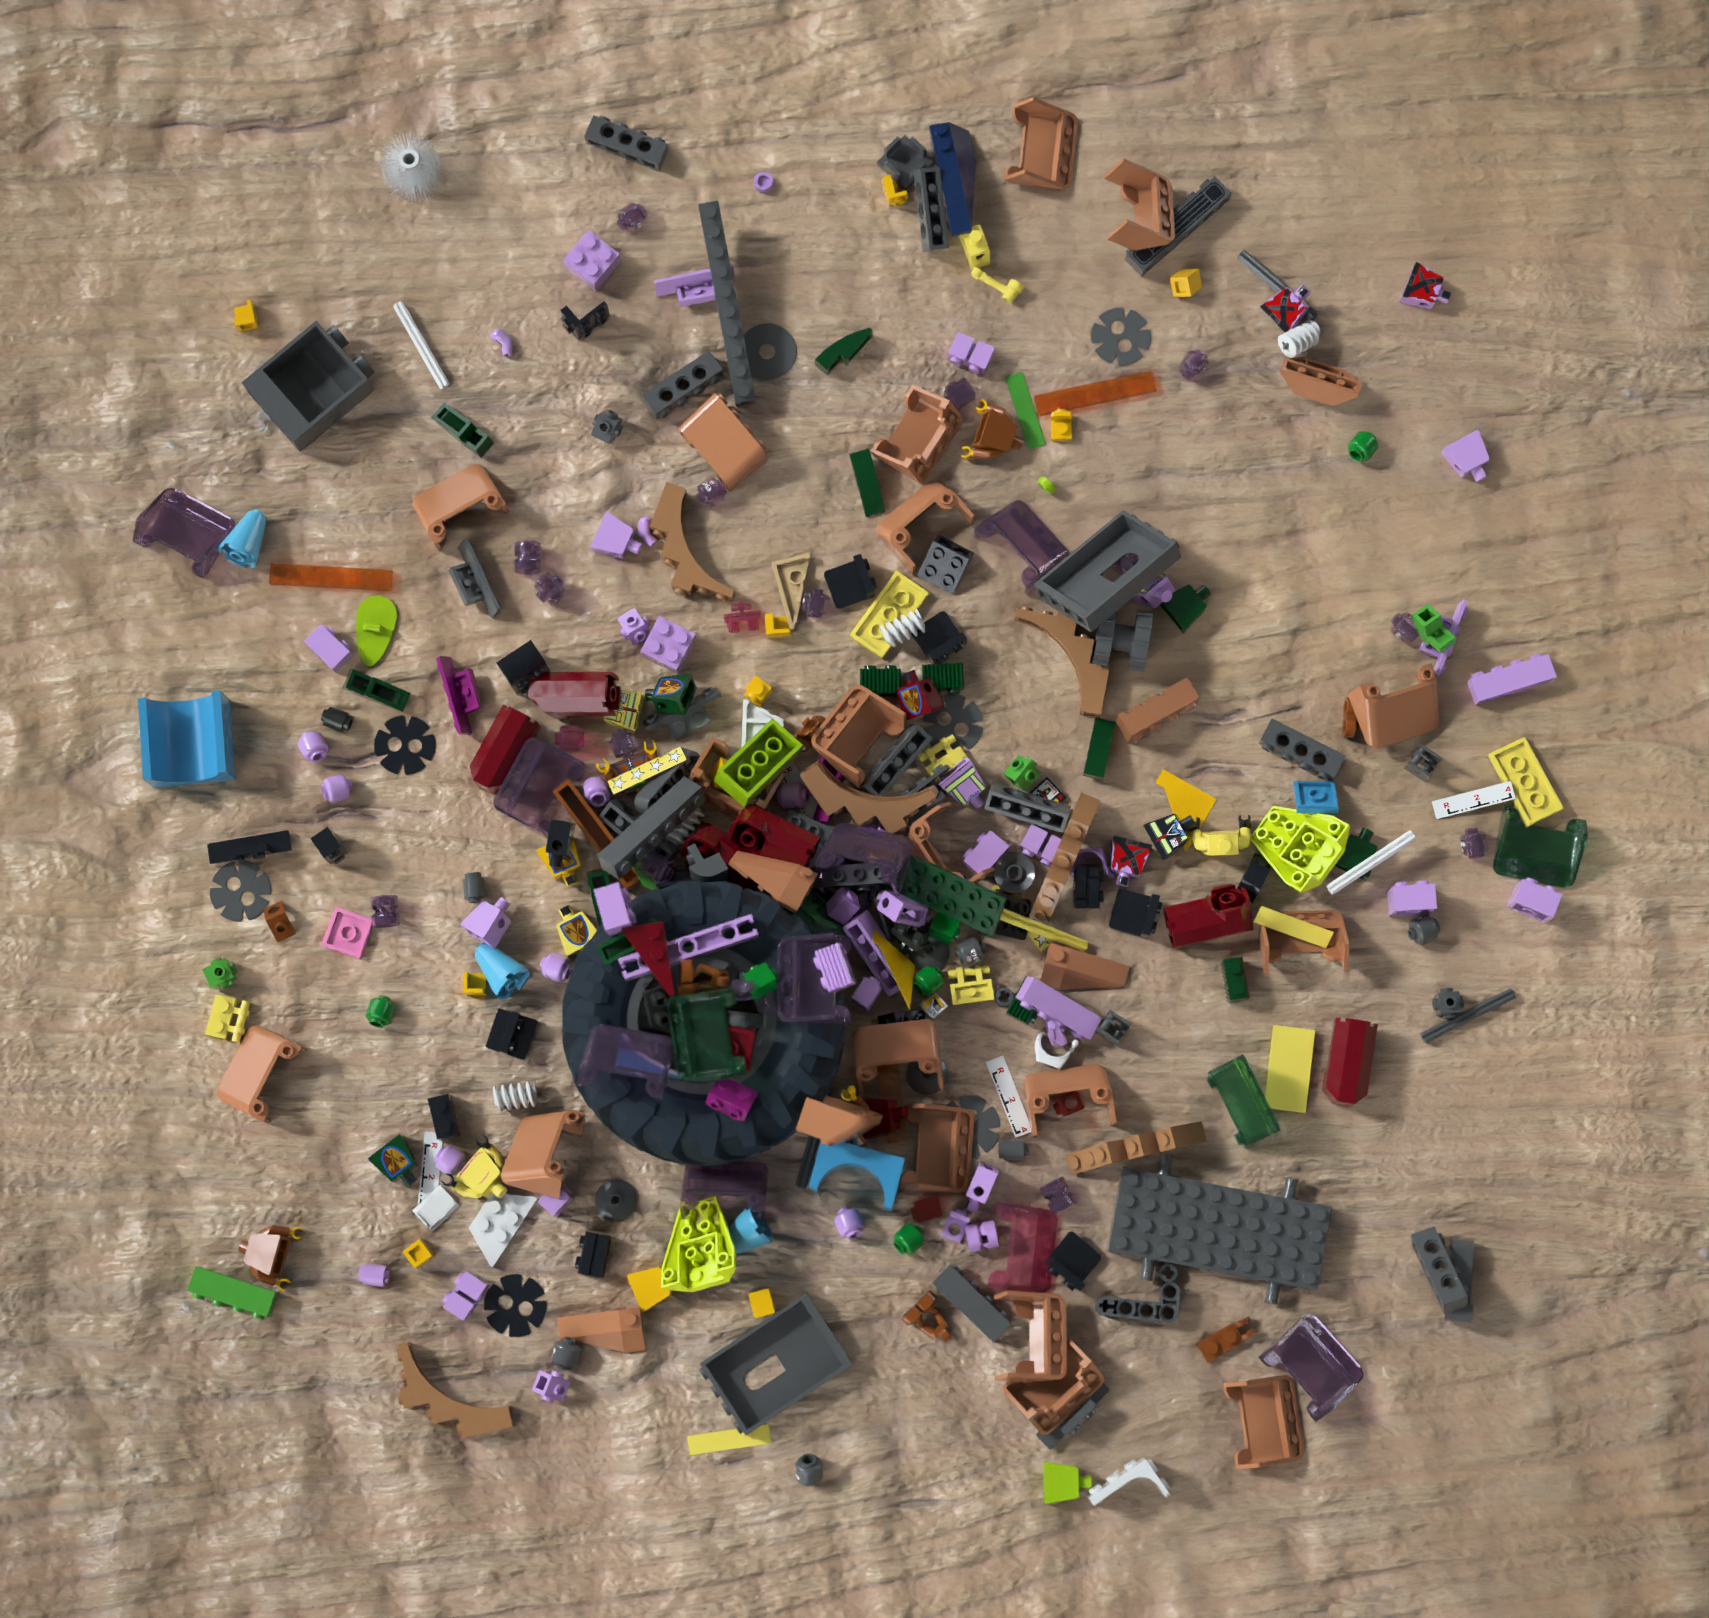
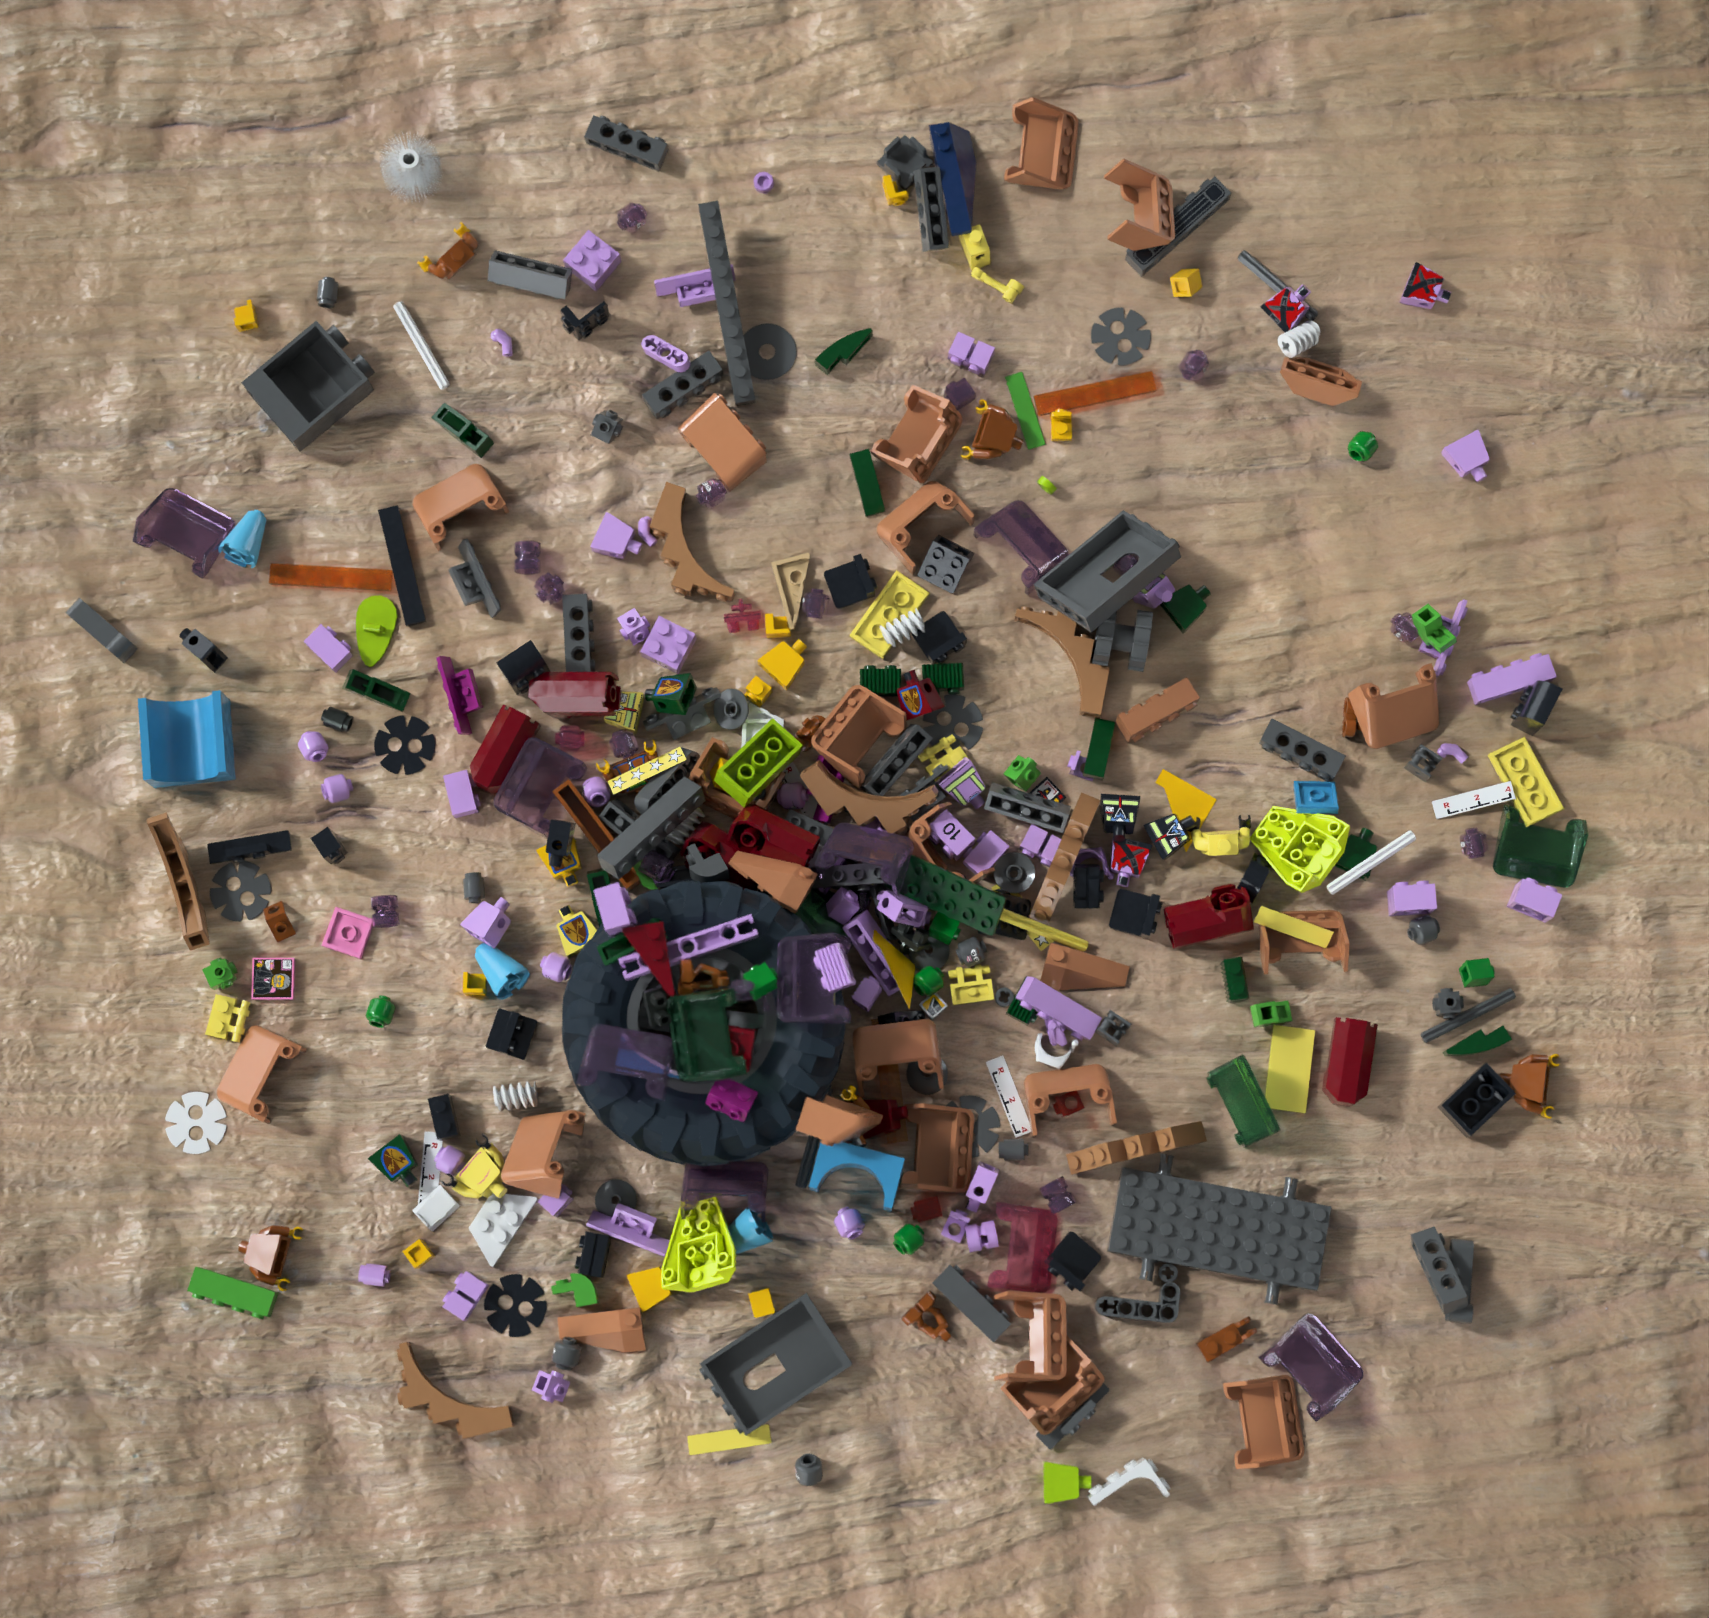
(101, 630): none -> dark grey beam
(182, 881): none -> medium nougat arch
(203, 649): none -> black torso
(211, 1130): none -> white piece
(273, 978): none -> tile
(327, 292): none -> dark grey brick
(402, 566): none -> black tile
(455, 257): none -> dark orange torso
(461, 793): none -> lavender piece
(529, 275): none -> brick
(571, 605): none -> dark grey brick
(583, 1287): none -> bright green brick
(630, 1227): none -> lavender bracket
(669, 360): none -> lavender beam
(725, 706): none -> dark grey dish
(783, 662): none -> yellow torso
(951, 835): none -> lavender brick
(1075, 763): none -> lavender bracket
(1119, 814): none -> torso
(1270, 1013): none -> bright green brick
(1452, 749): none -> lavender arm
(1476, 972): none -> green brick
(1476, 1100): none -> black brick
(1479, 1043): none -> dark green slope
(1531, 1082): none -> dark orange torso
(1535, 706): none -> black brick

